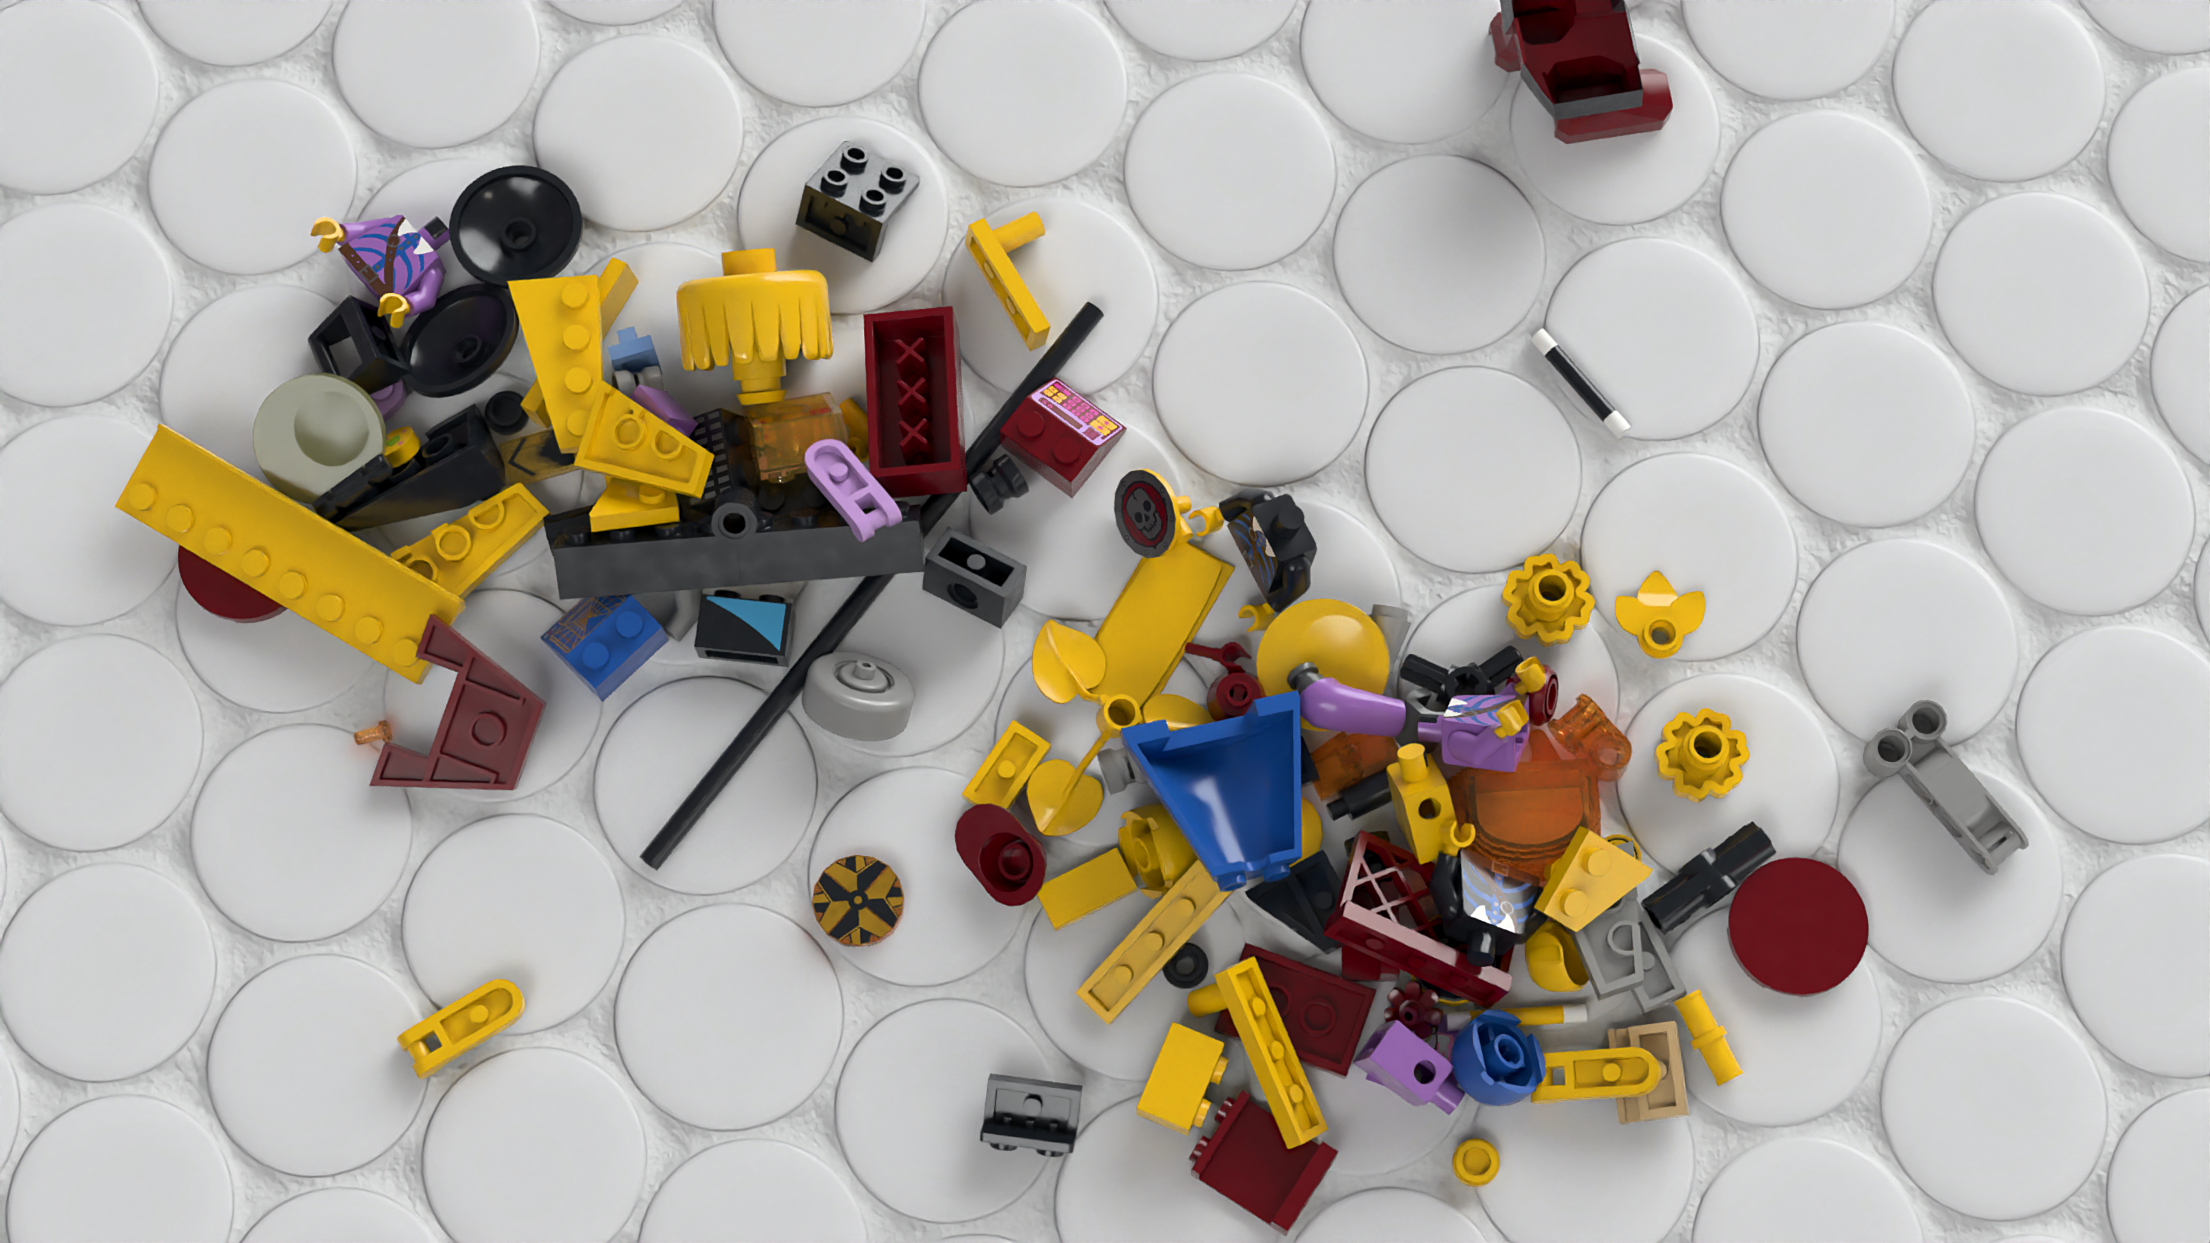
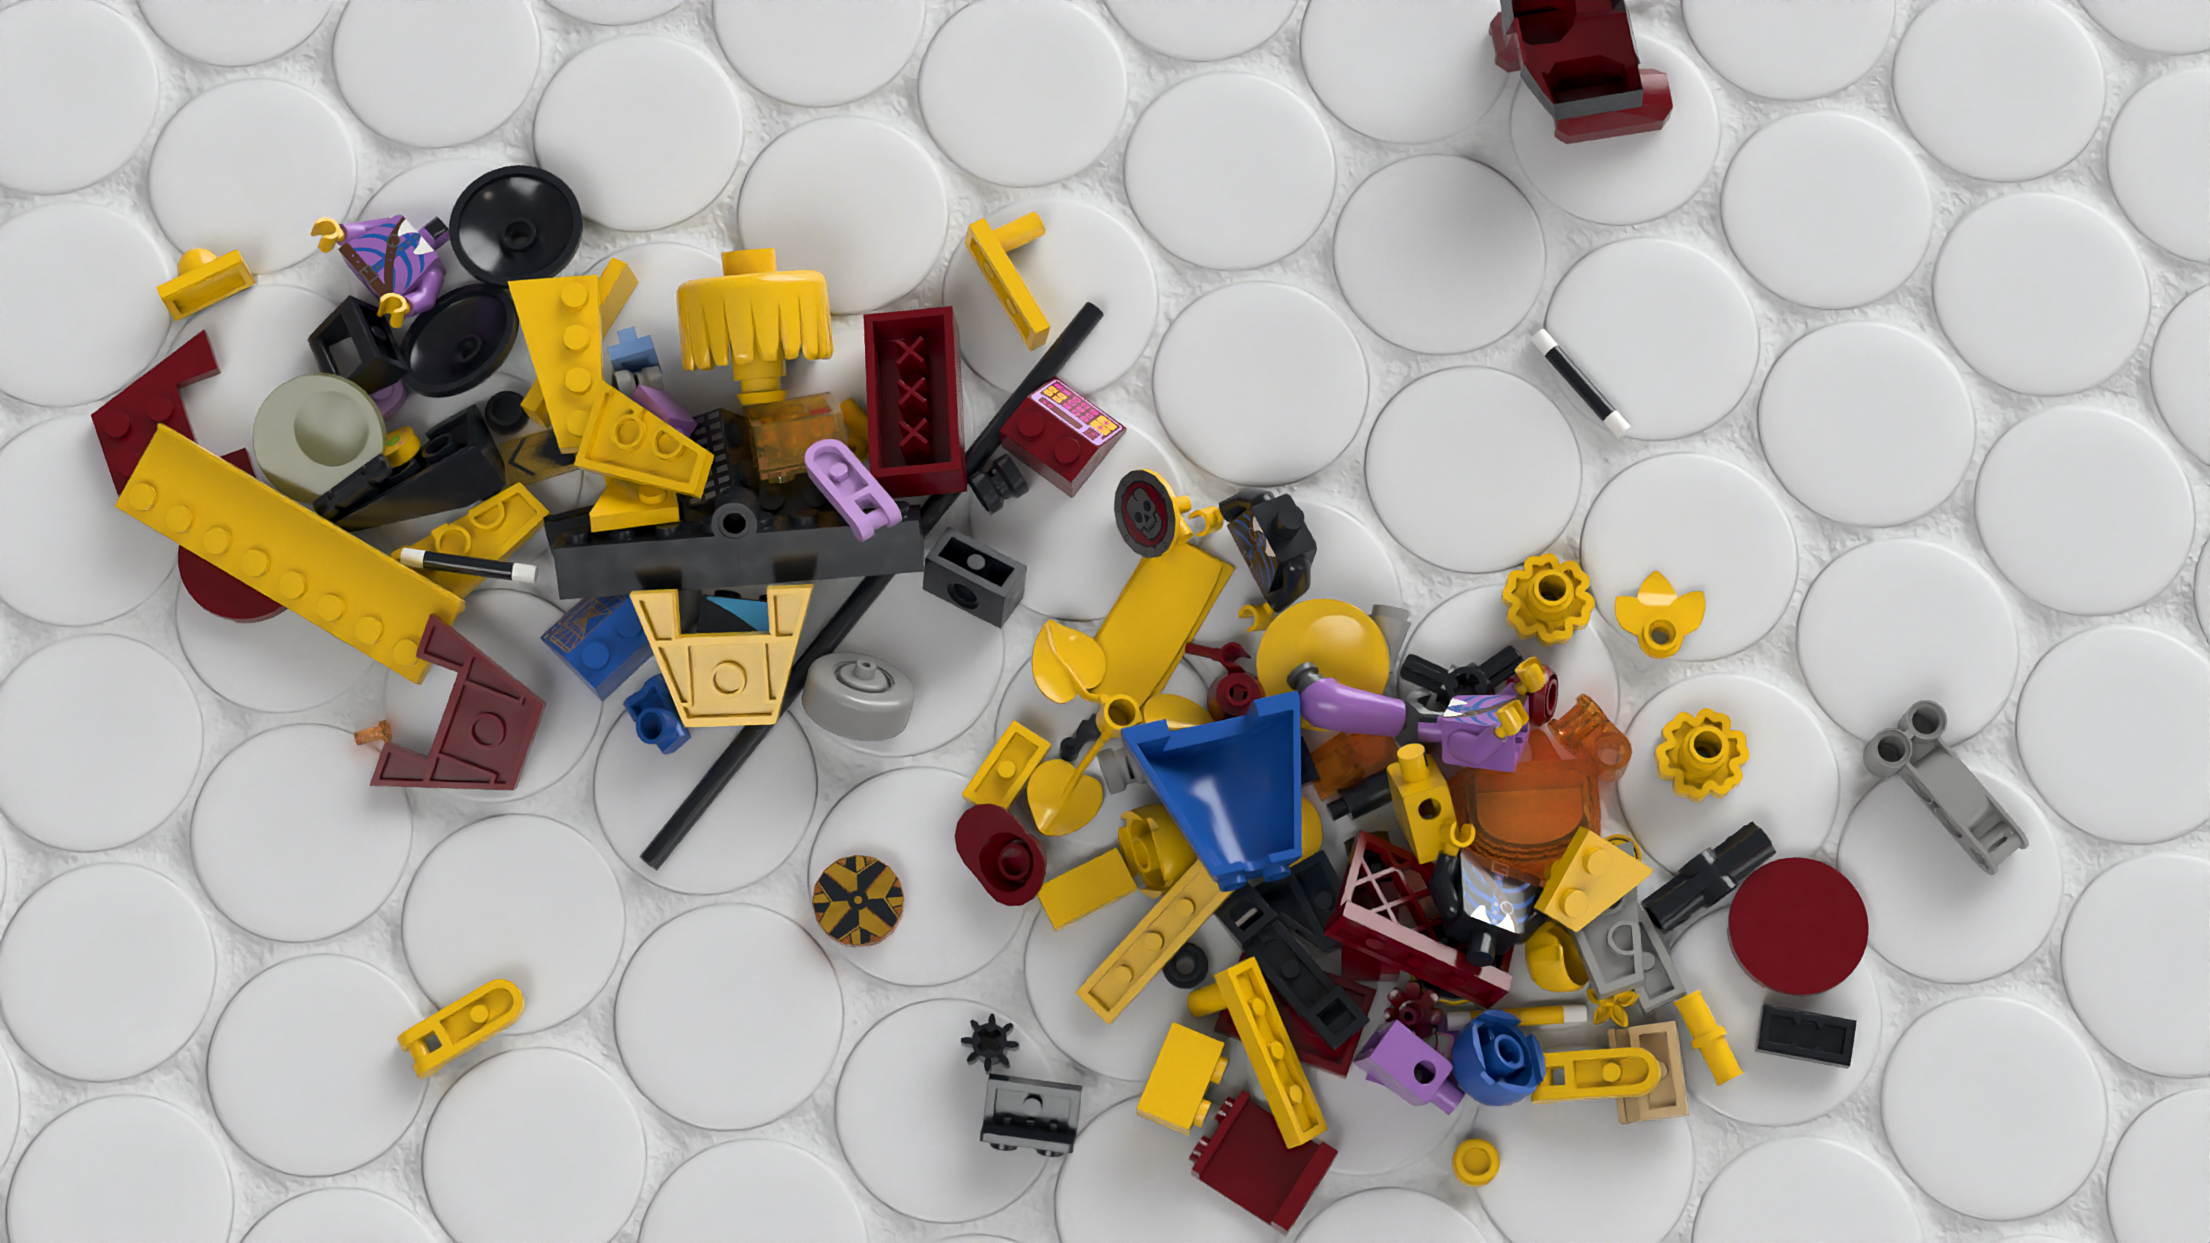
(131, 417): none -> dark red wing
(204, 281): none -> yellow tile
(469, 565): none -> black bar
(657, 716): none -> blue plate
(725, 674): none -> yellow wing
(854, 199): black bracket -> none
(987, 1056): none -> black gear
(1086, 732): none -> black piece
(1290, 968): none -> black slope
(1612, 1007): none -> yellow plant
(1805, 1036): none -> black plate

